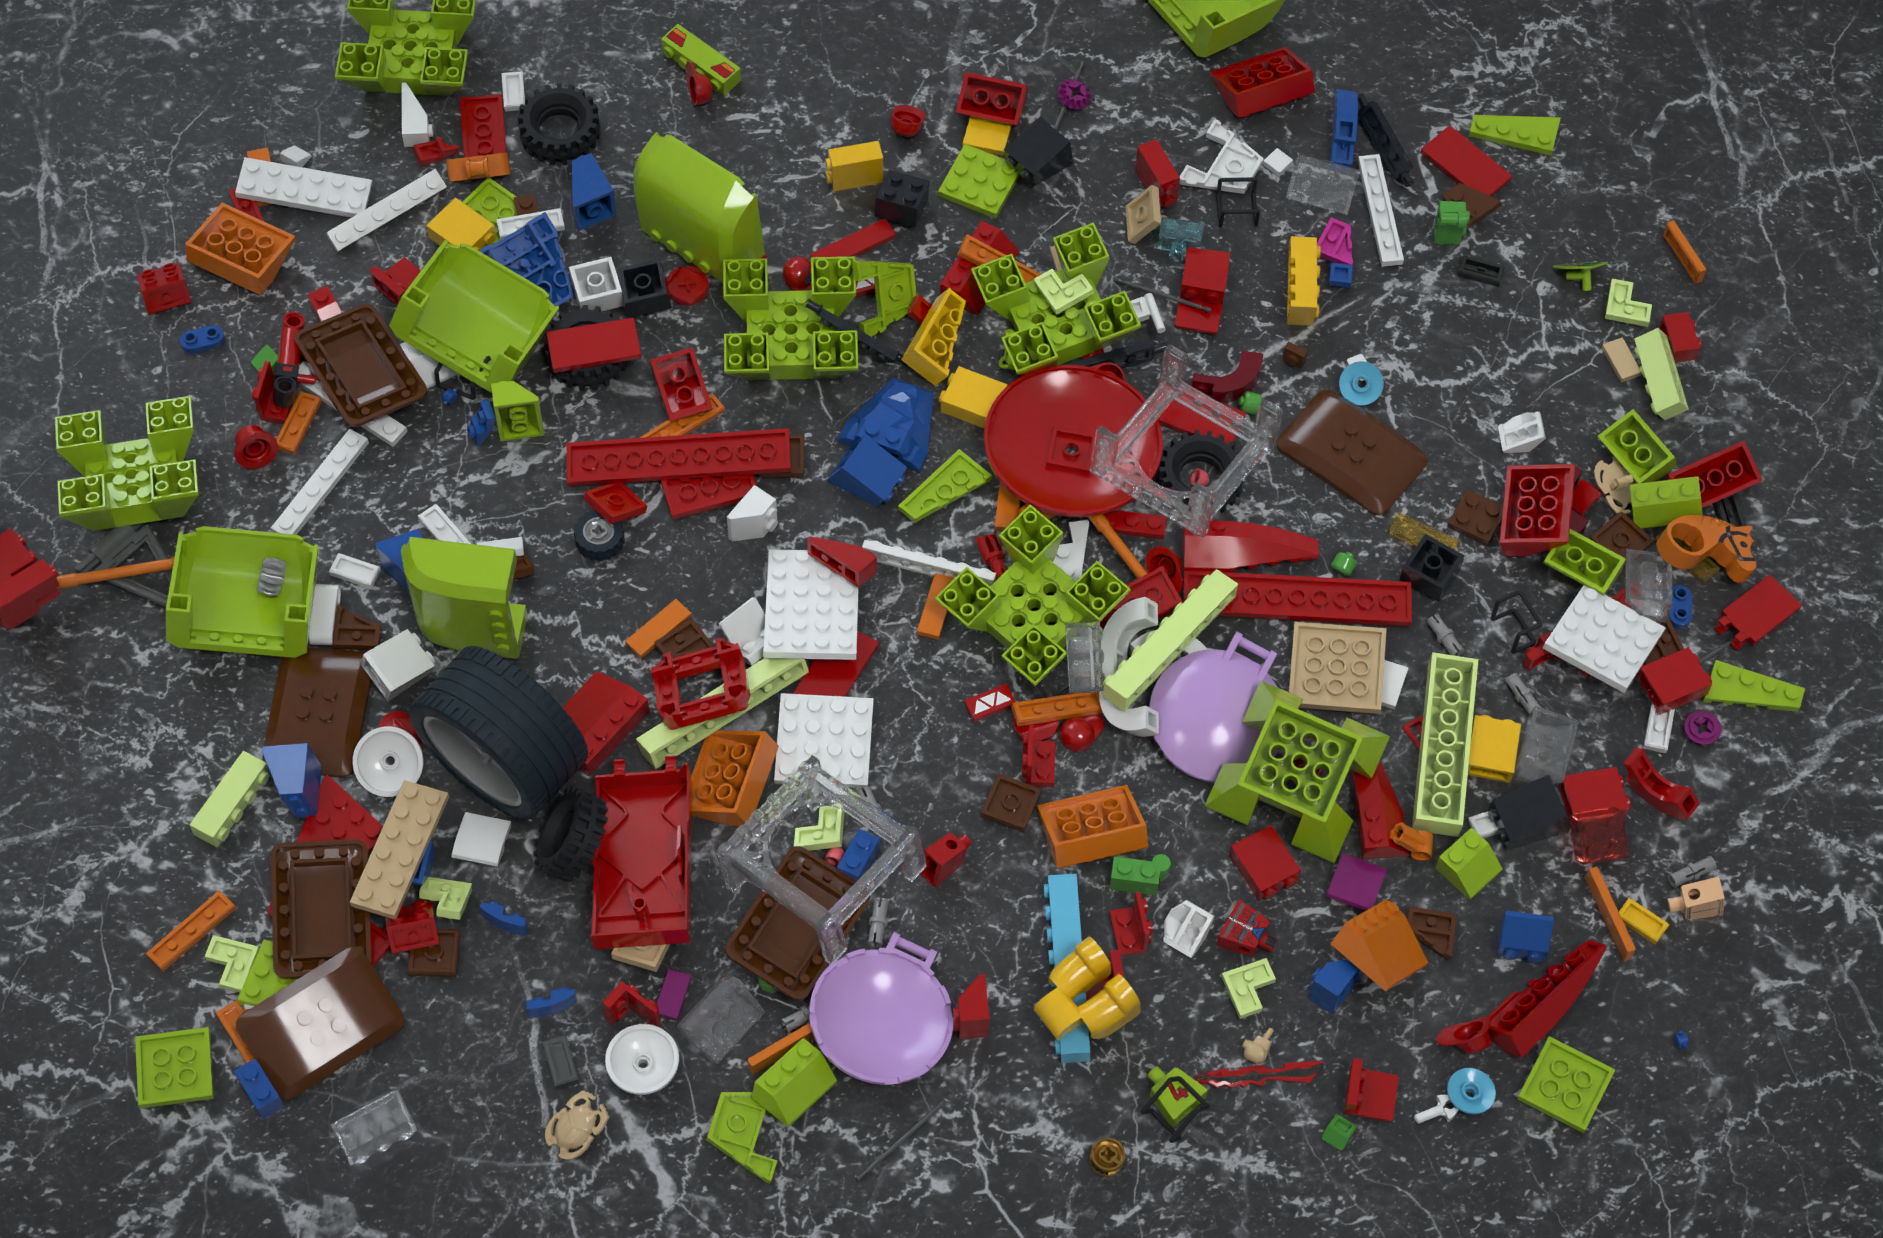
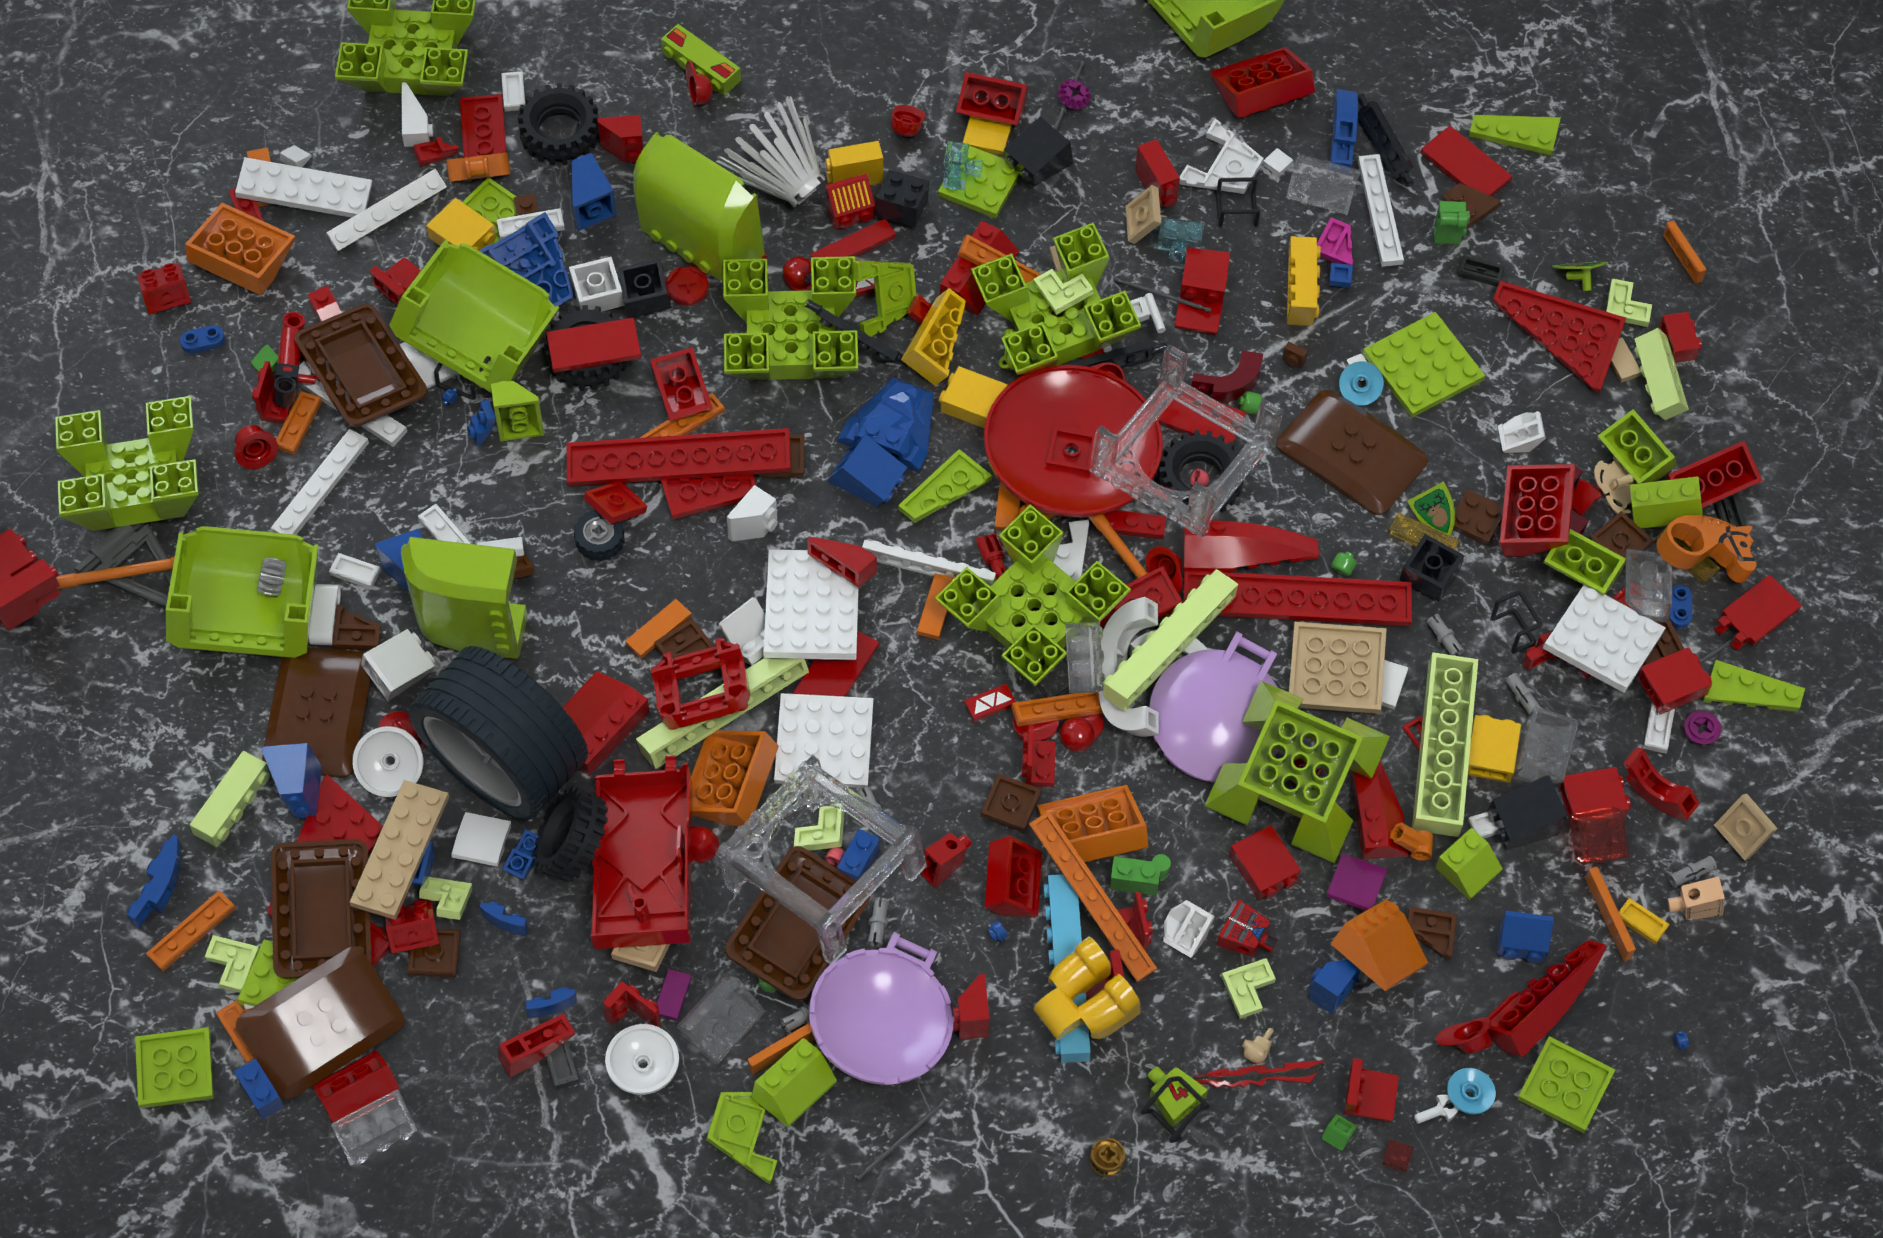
(163, 877): none -> blue slope
(355, 1086): none -> red slope
(522, 858): none -> blue slope
(533, 1045): none -> red slope
(575, 1126): tan shield -> none
(621, 136): none -> red slope
(703, 844): none -> red hat
(796, 178): none -> white plant
(850, 201): none -> red slope
(958, 166): none -> clear light blue brick
(997, 931): none -> blue plate
(1013, 878): none -> red slope
(1092, 896): none -> orange tile
(1398, 1155): none -> clear red tile
(1424, 364): none -> lime plate
(1435, 508): none -> shield
(1570, 331): none -> red wing
(1745, 826): none -> tan tile

